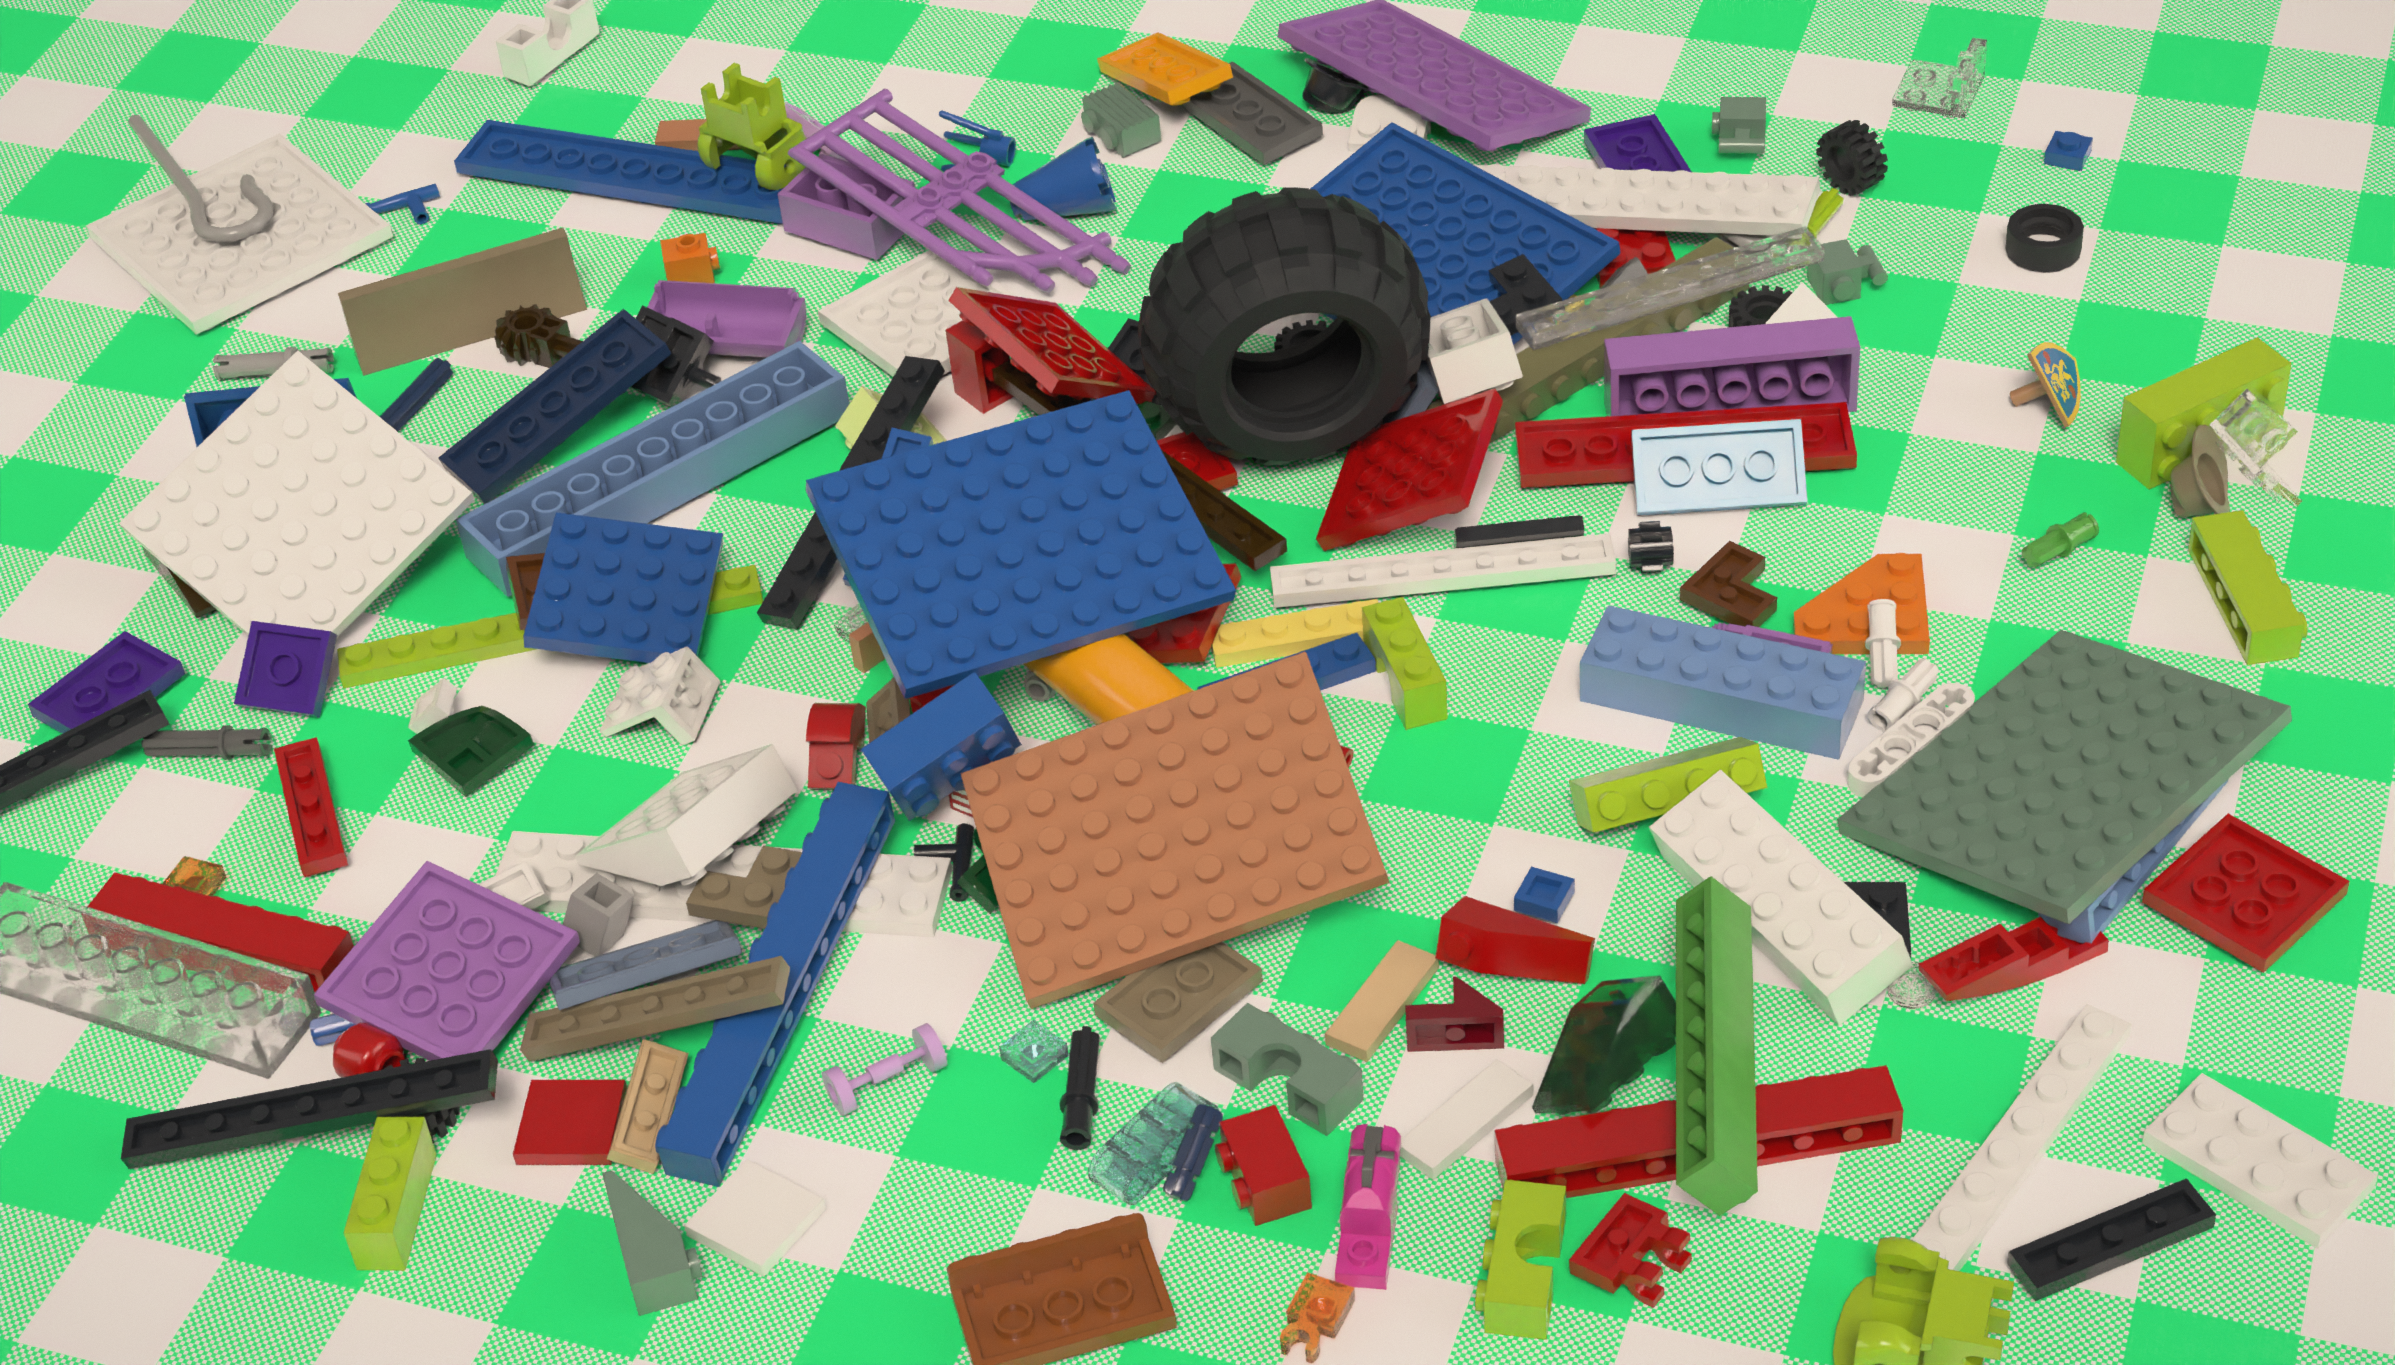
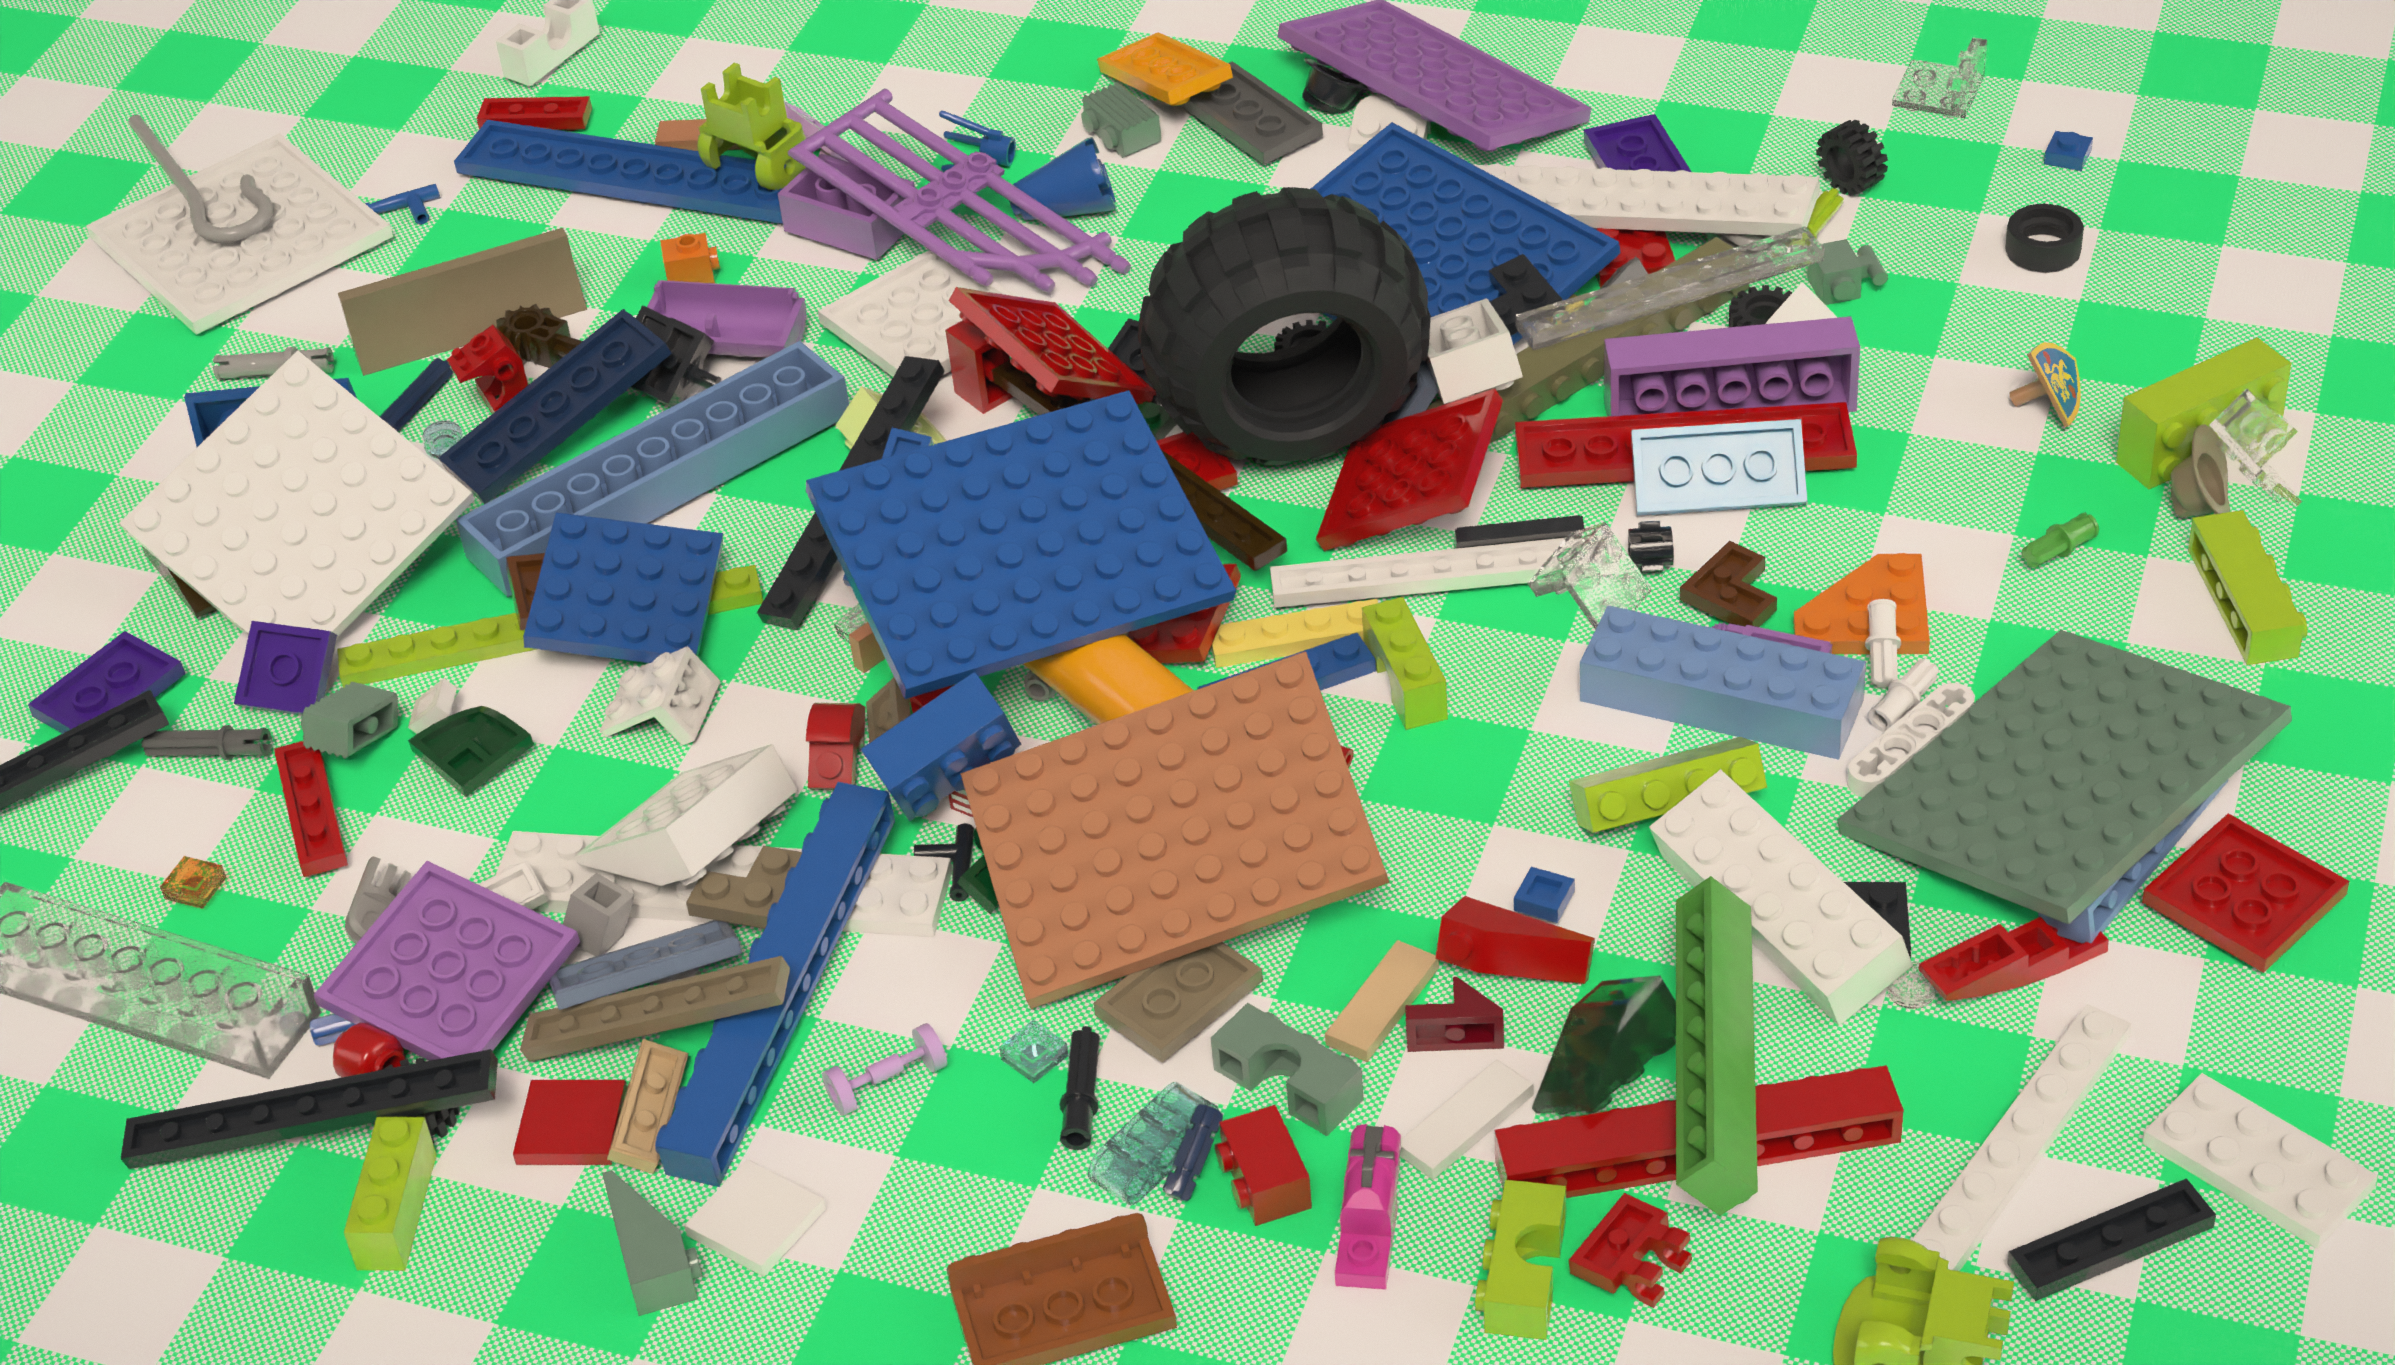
(228, 925): red brick -> none
(349, 719): none -> sand green brick
(370, 900): none -> light grey arm
(440, 437): none -> clear light blue tile
(496, 360): none -> red tile
(541, 112): none -> red plate
(1315, 1311): clear orange plate -> none
(1594, 572): none -> clear bracket
(1740, 125): sand green brick -> none

